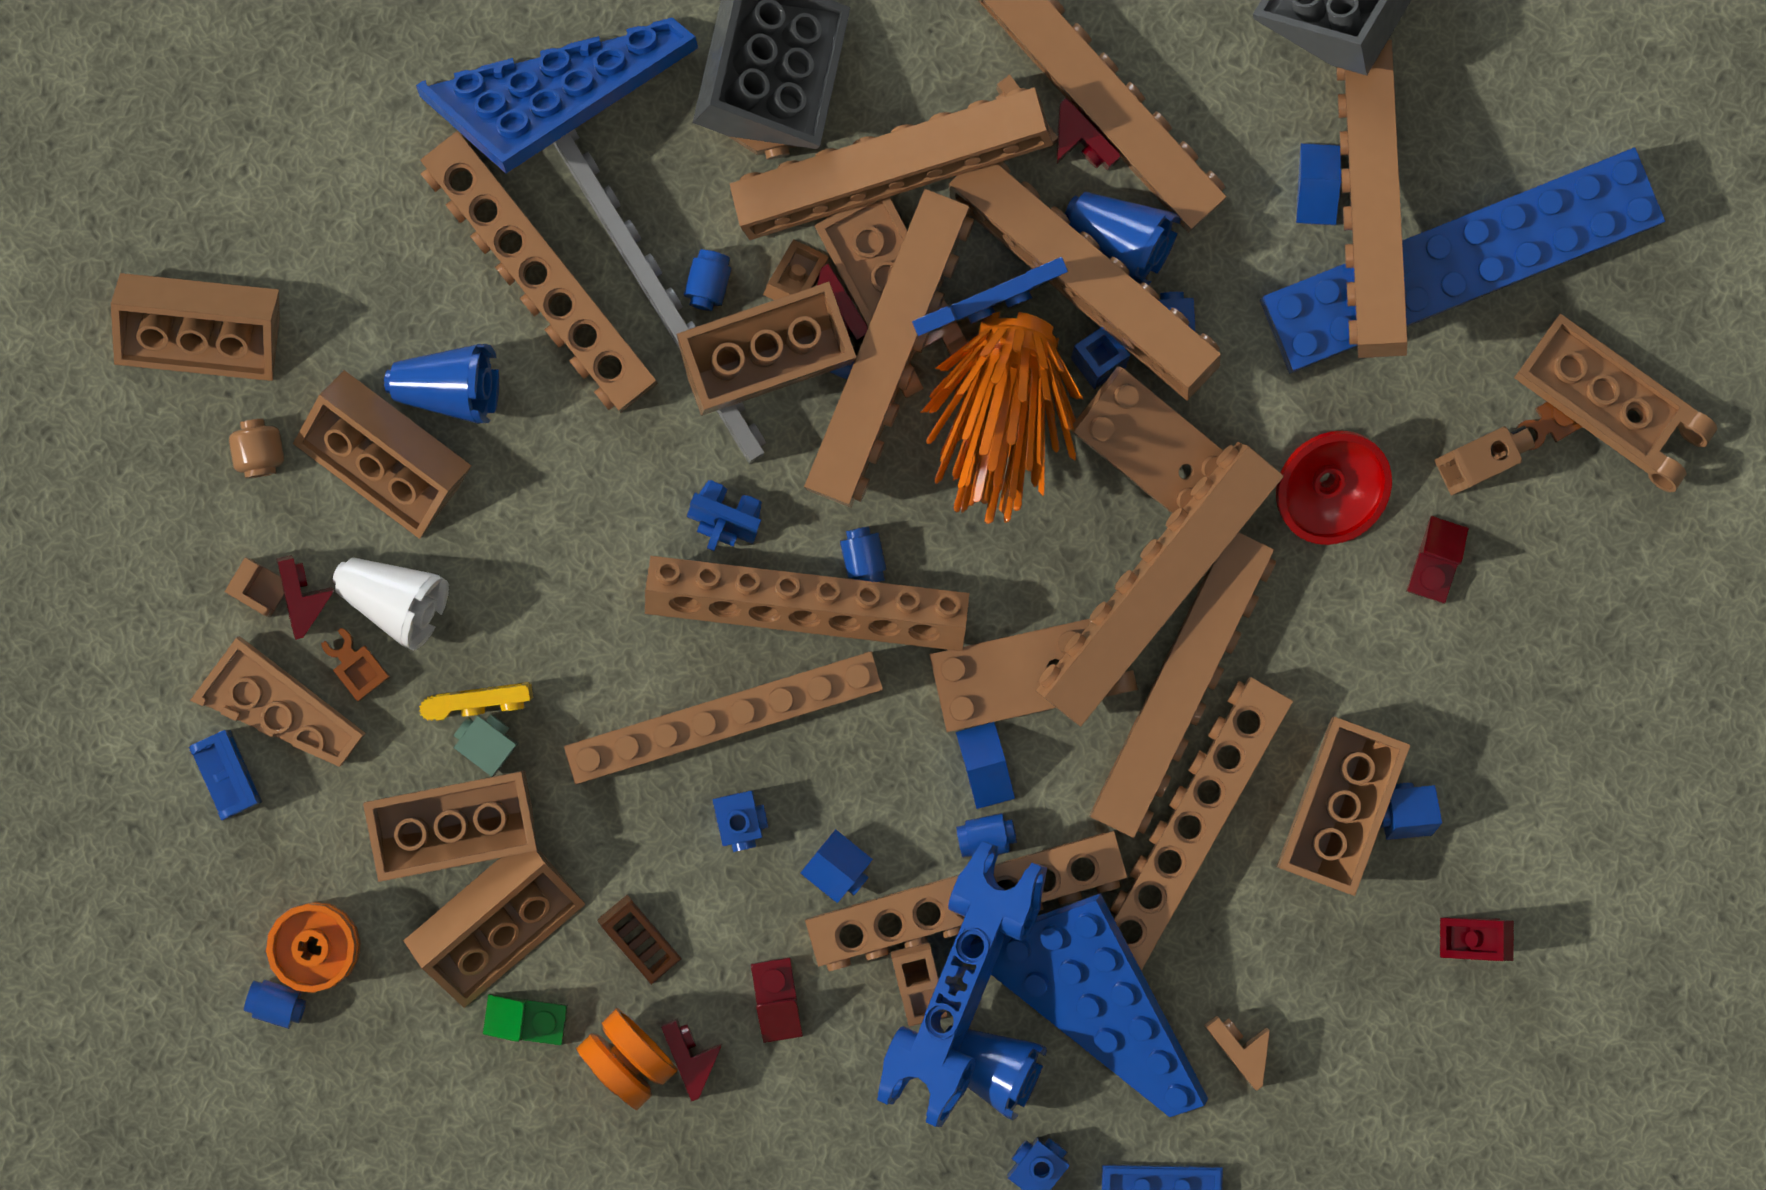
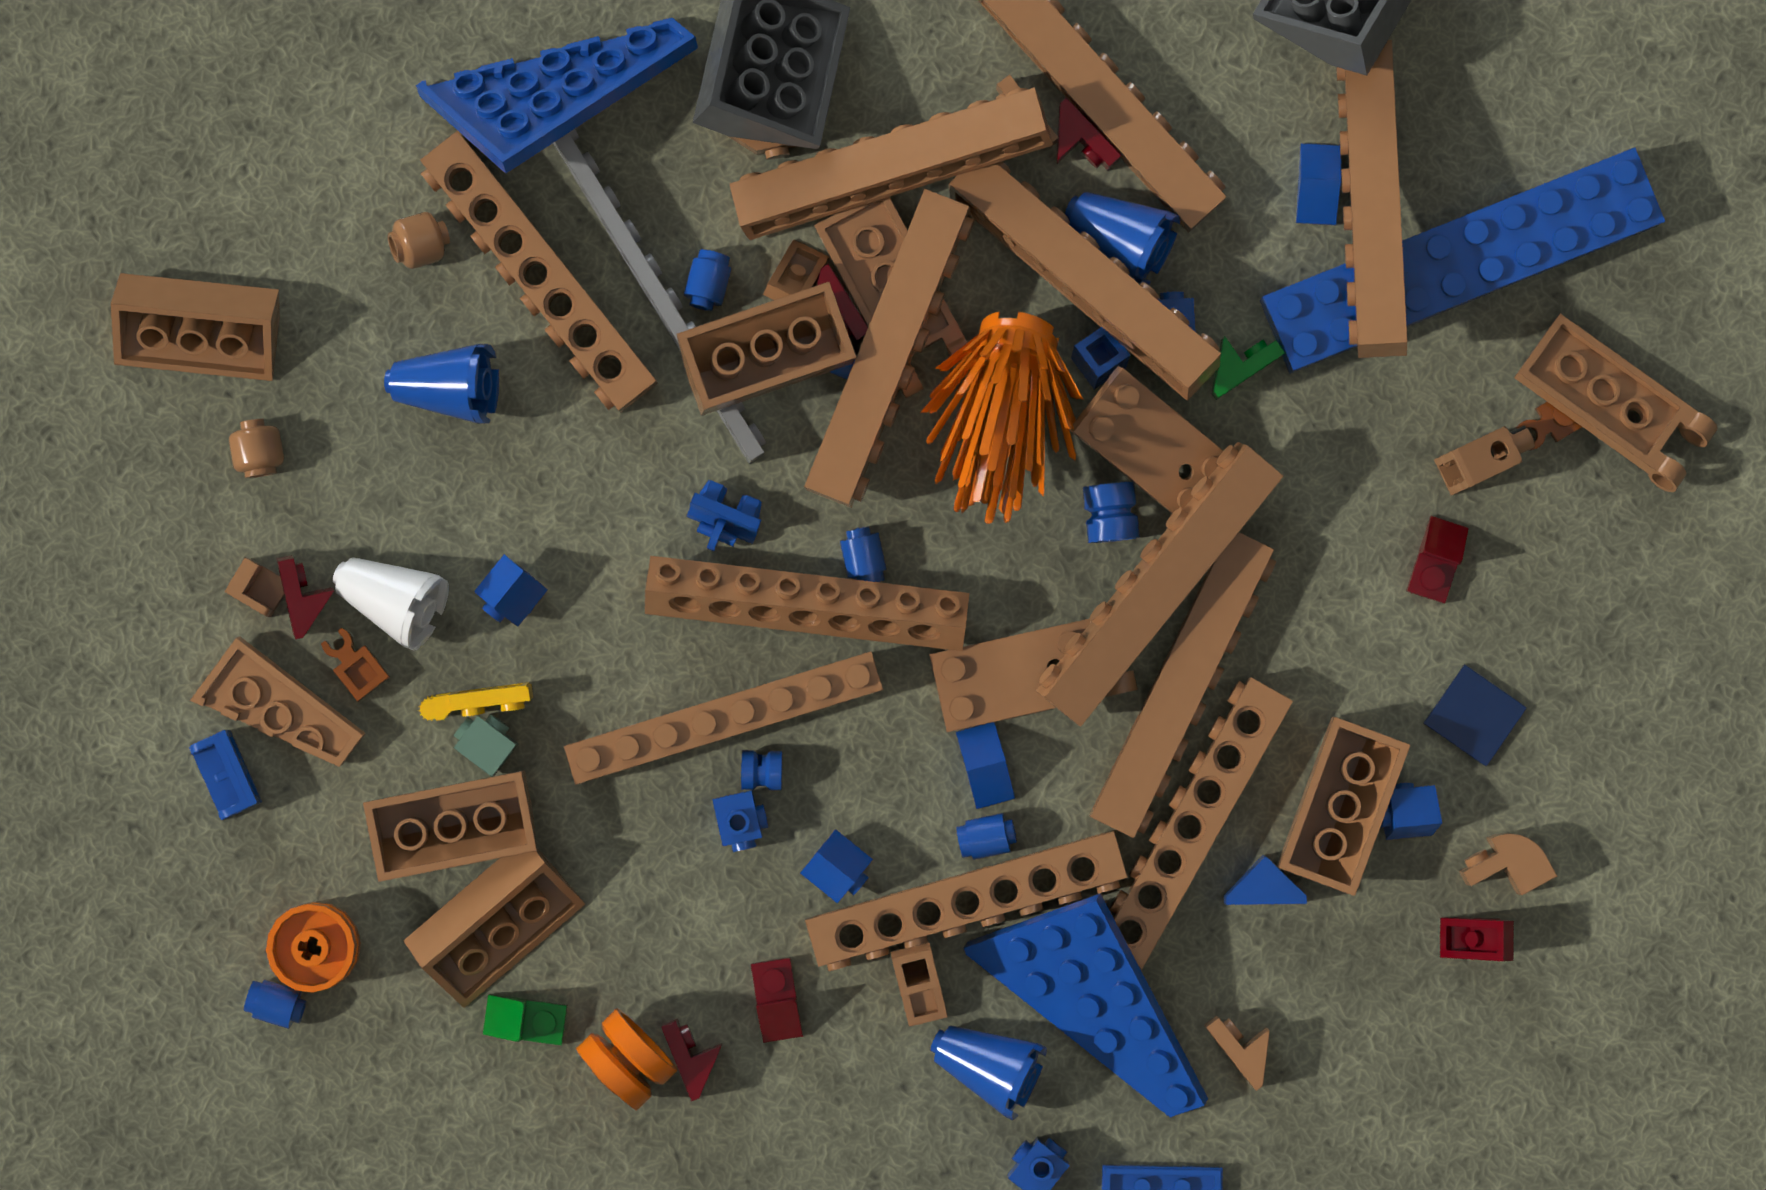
(381, 453): medium nougat slope -> none
(418, 240): none -> medium nougat head
(509, 592): none -> blue brick
(618, 912): reddish brown slope -> none
(761, 770): none -> blue wheel
(932, 1052): blue piece -> none
(981, 305): blue wing -> none
(1111, 512): none -> blue wheel
(1235, 371): none -> green slope
(1264, 885): none -> blue slope
(1343, 503): red dish -> none
(1475, 715): none -> dark blue piece
(1517, 856): none -> medium nougat brick

